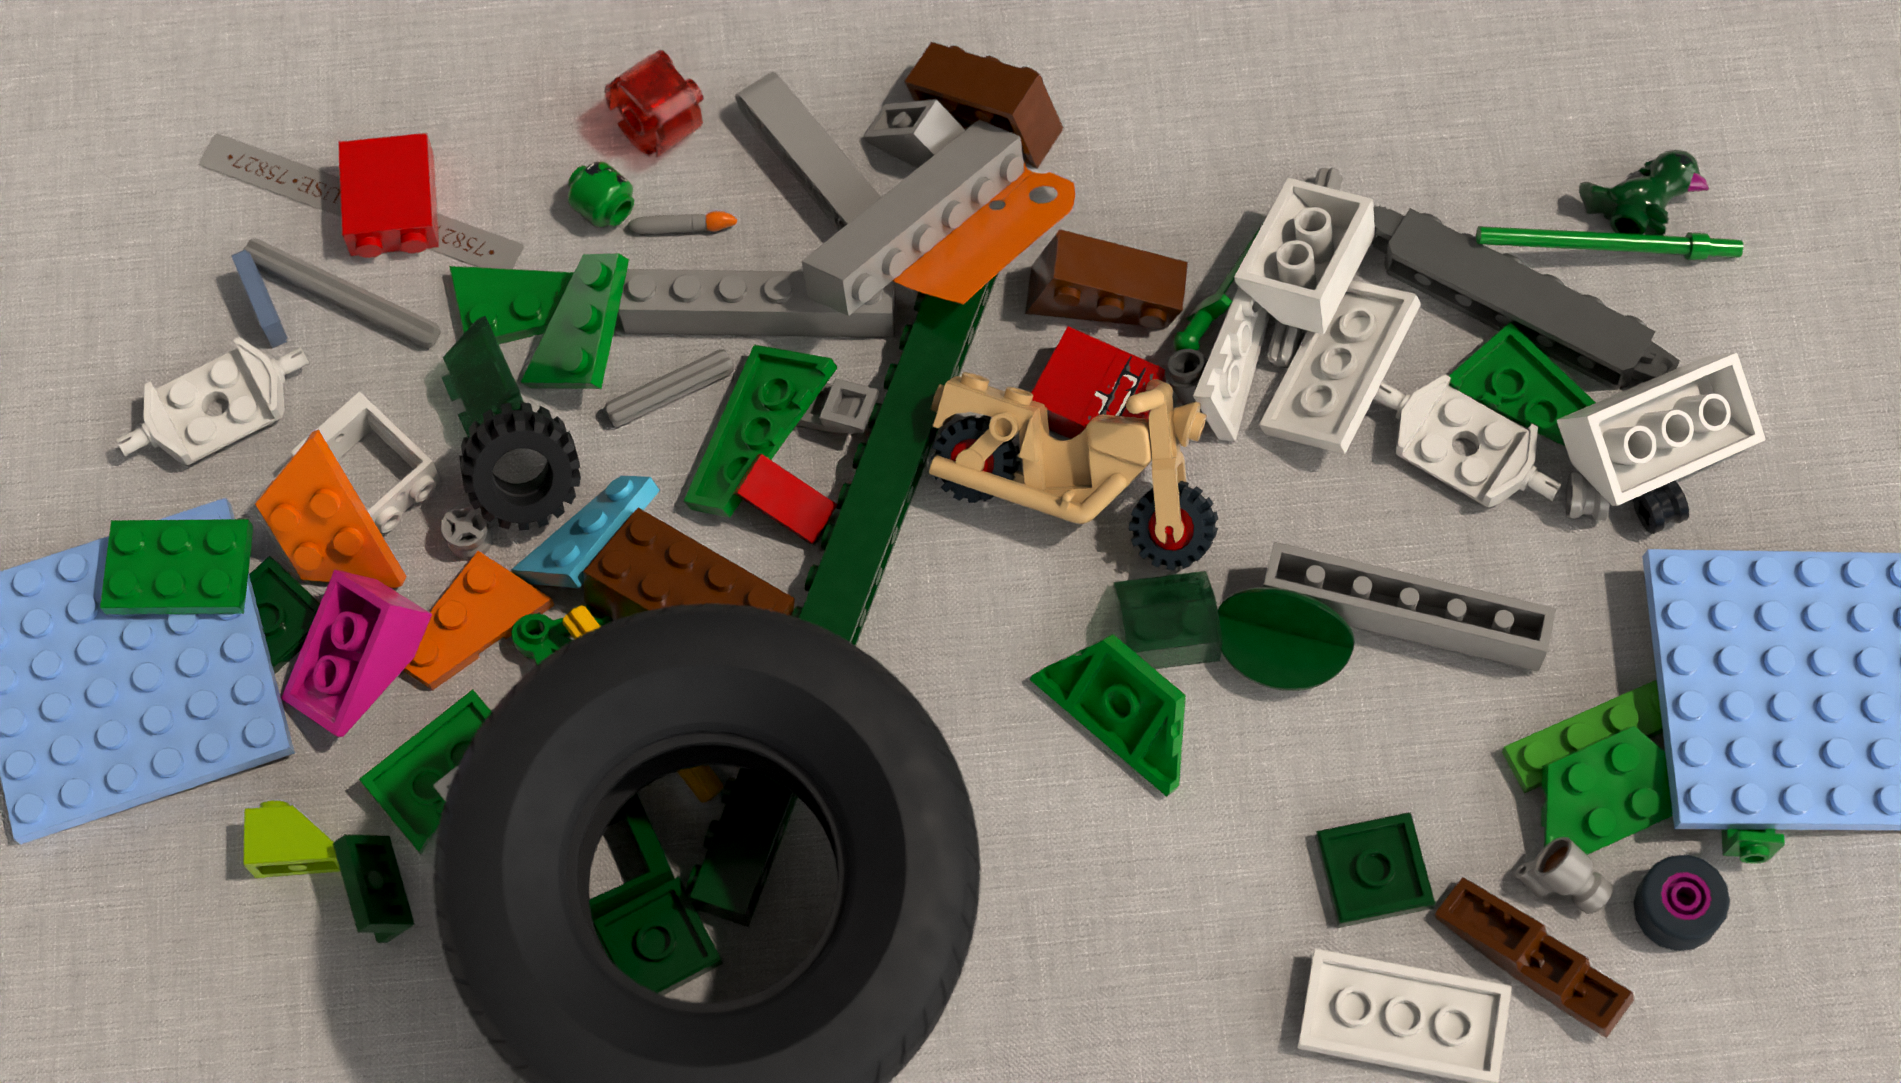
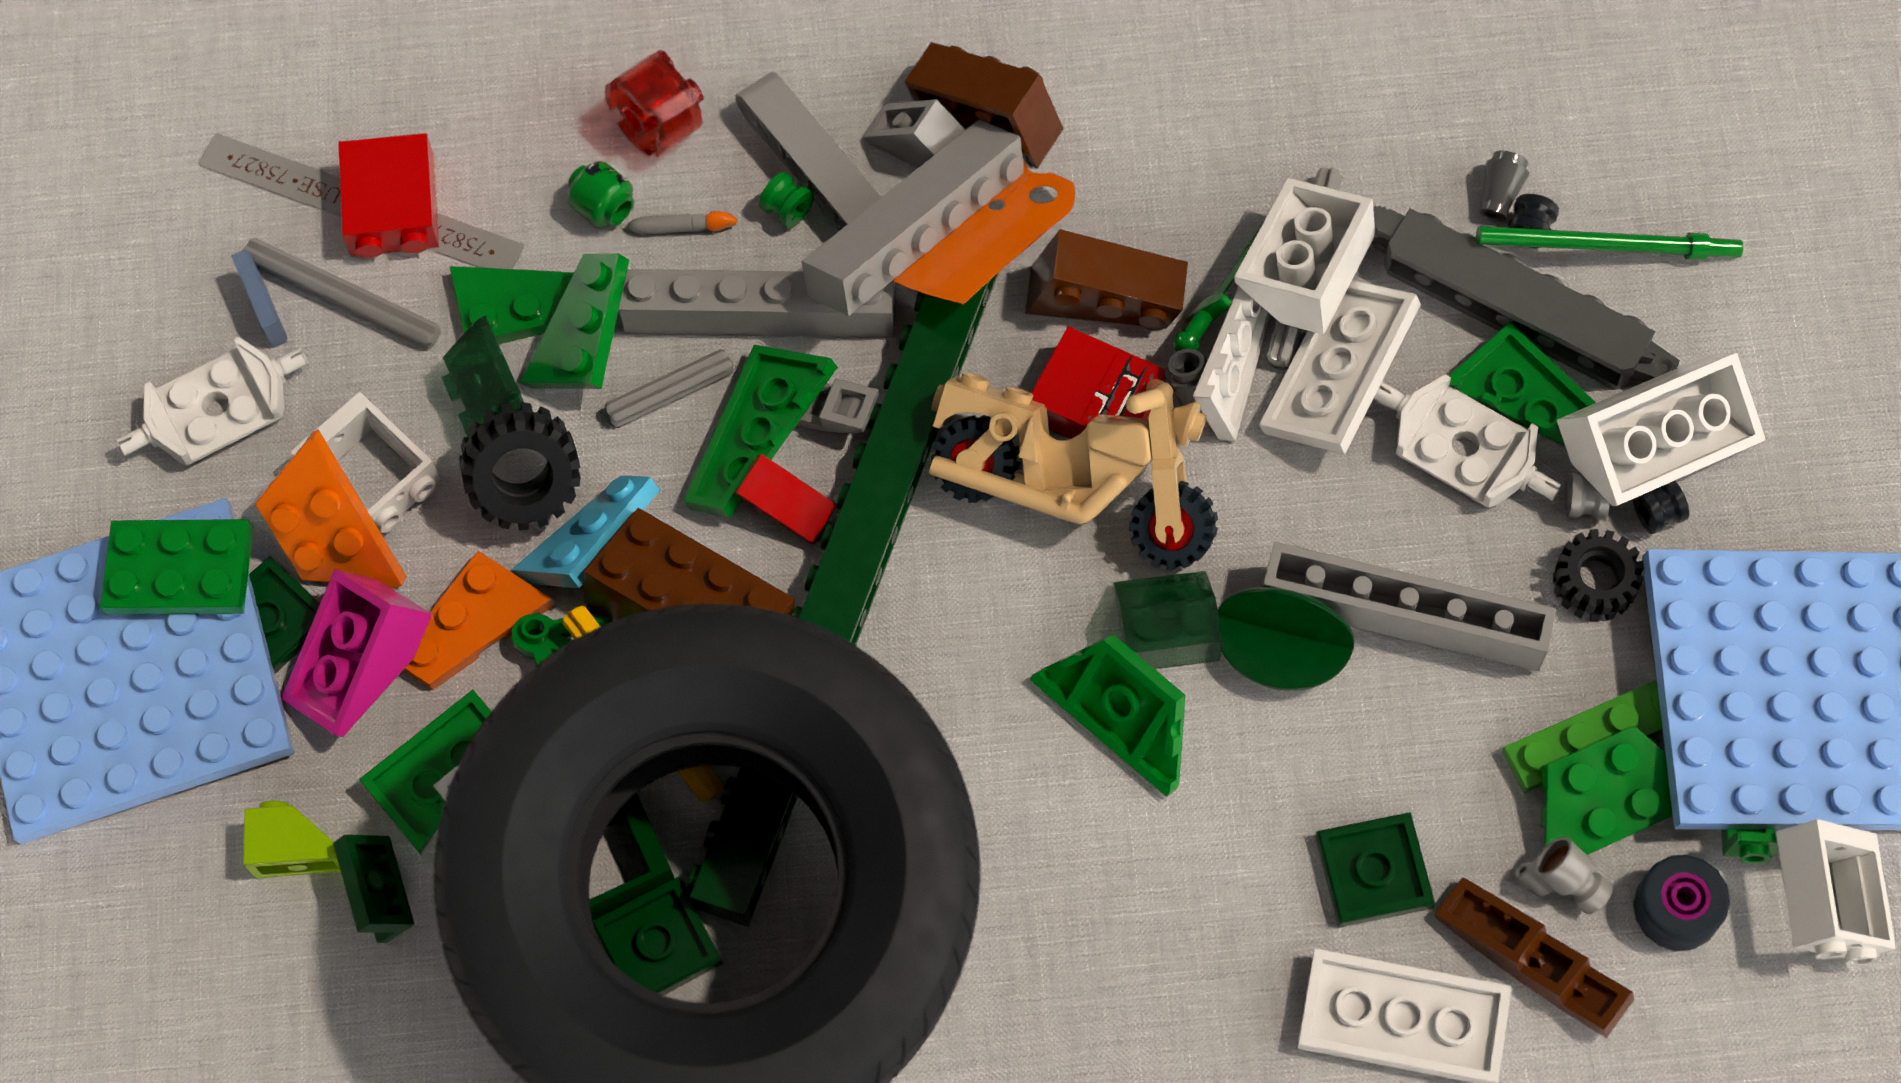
(466, 521): light grey wheel -> none
(786, 200): none -> green wheel
(1502, 183): none -> dark grey cone
(1534, 212): none -> black wheel
(1606, 550): none -> black tyre
(1641, 202): dark green animal -> none
(1858, 886): none -> white window

